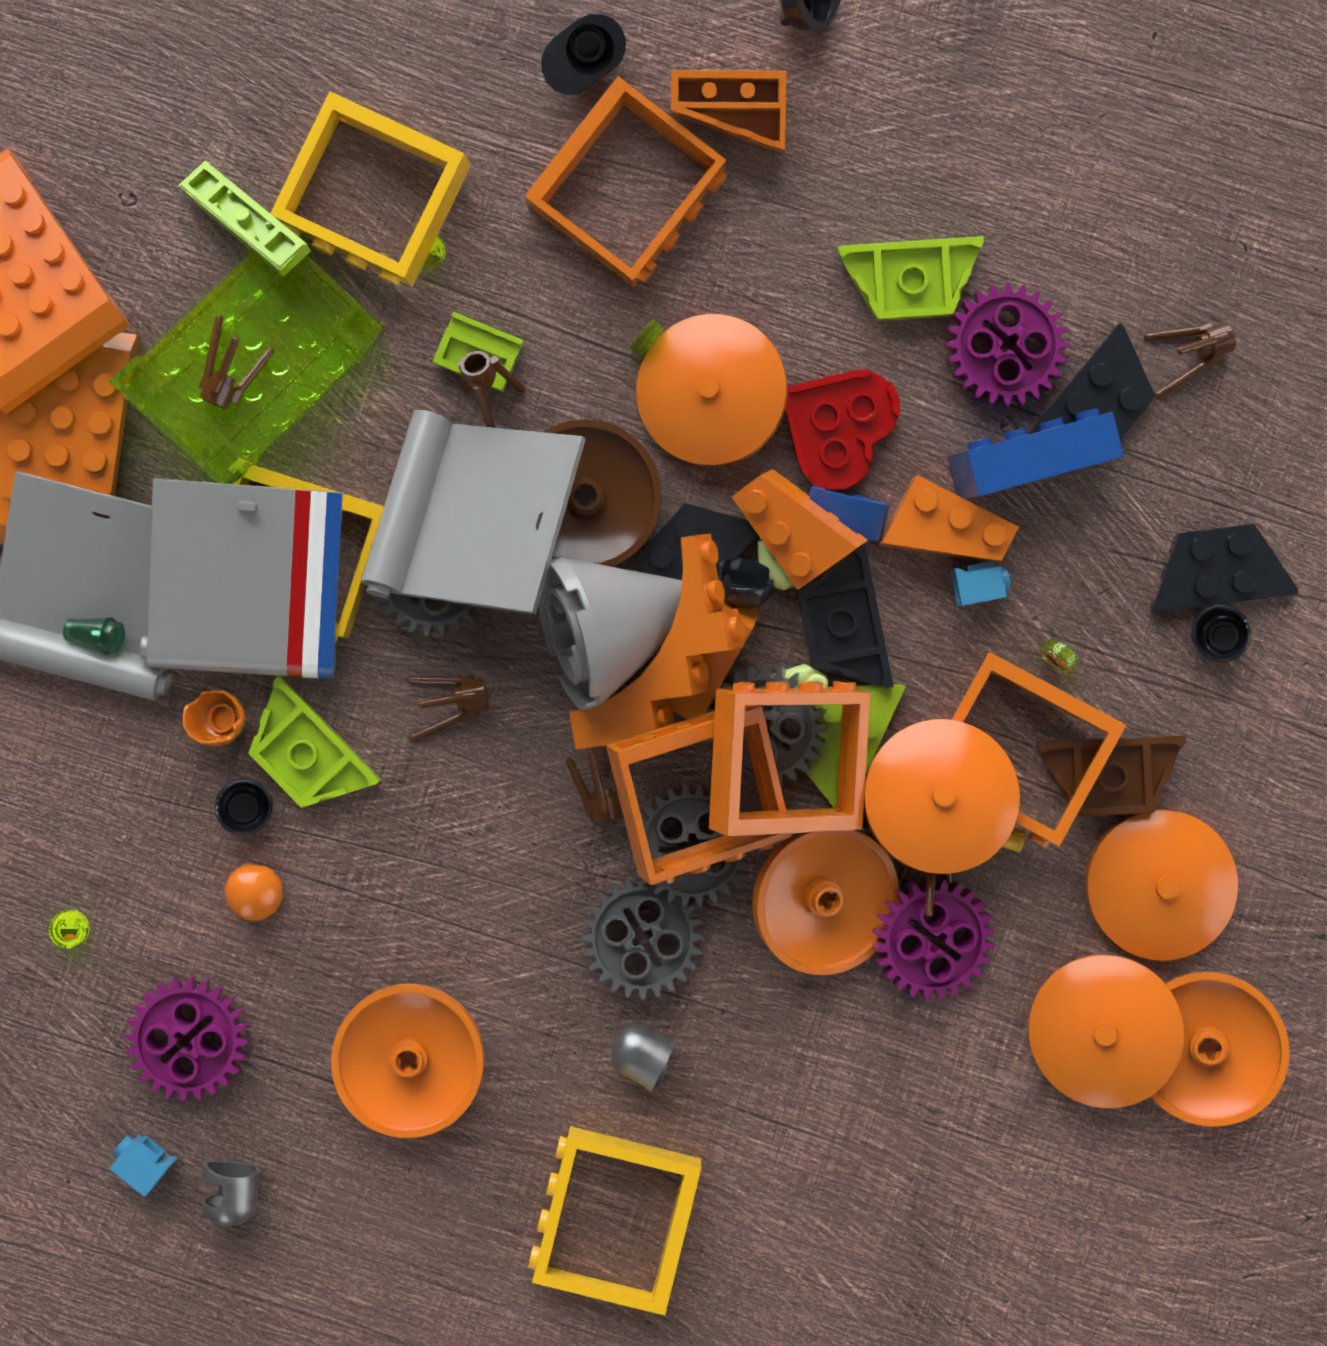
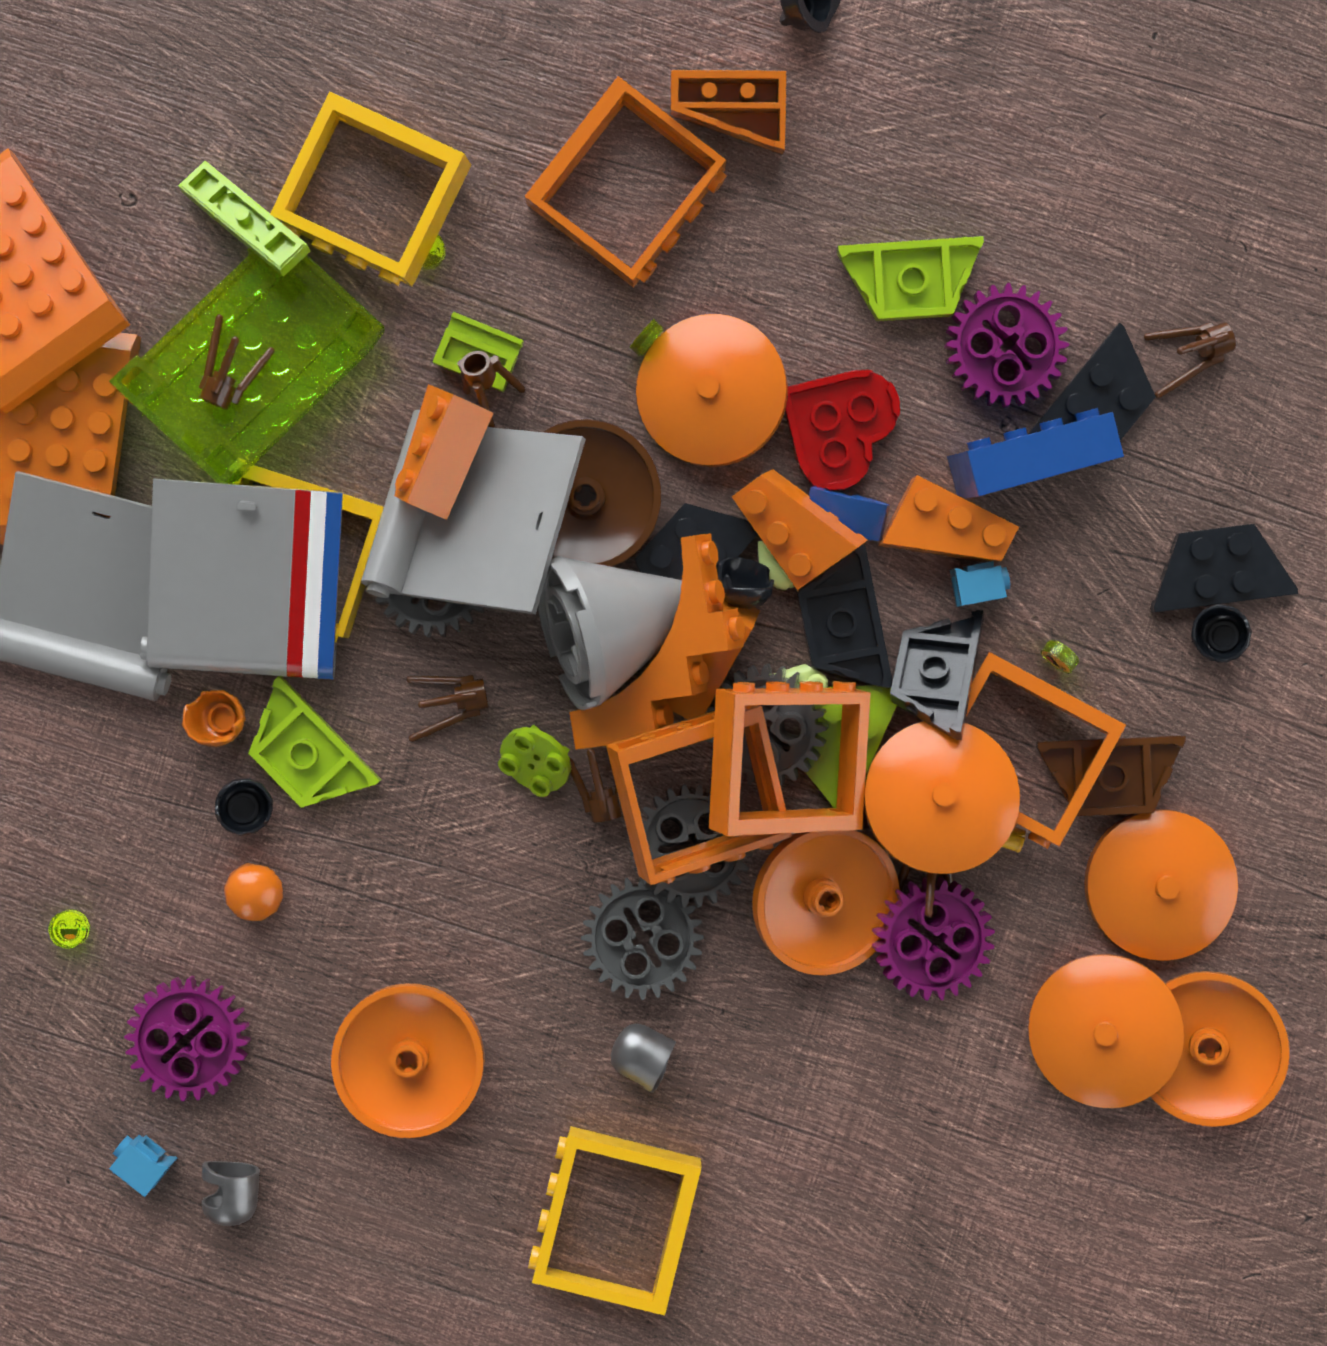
(98, 634): clear green cone -> none
(441, 451): none -> orange wedge
(535, 760): none -> lime plate
(583, 54): black piece -> none
(938, 671): none -> wing

